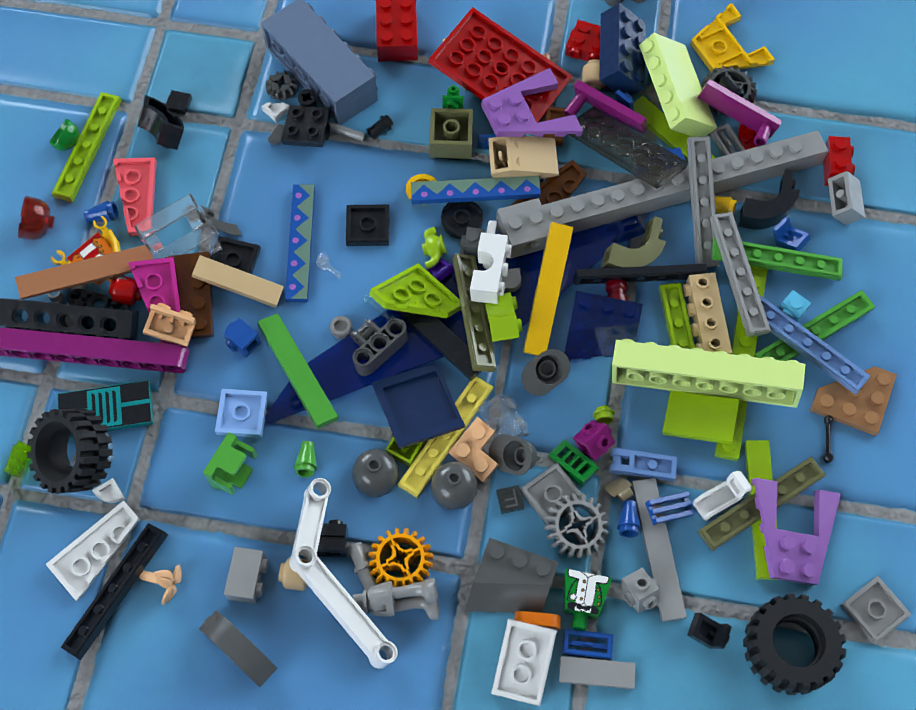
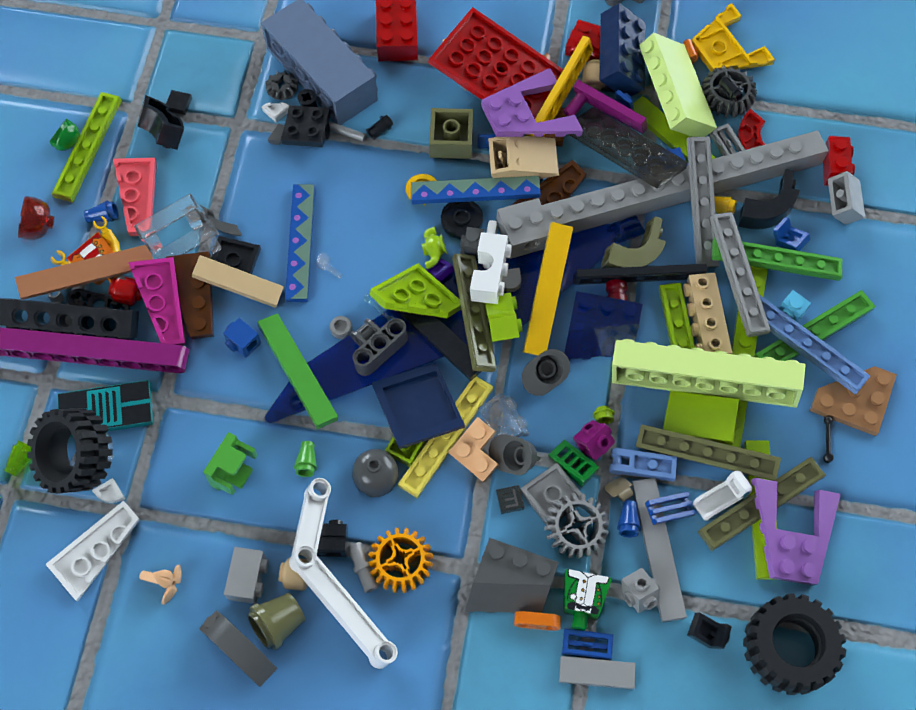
(114, 591): black tile -> none
(169, 324): light nougat bracket -> none
(241, 413): light blue plate -> none
(275, 620): none -> olive piece
(367, 225): black tile -> none
(385, 599): light grey piece -> none
(453, 99): green hinge -> none
(454, 485): dark grey cylinder -> none
(524, 662): white tile -> none
(565, 81): none -> yellow tile
(693, 54): none -> orange plate
(708, 452): none -> olive plate
(741, 110): magenta piece -> none
(875, 610): light grey tile -> none

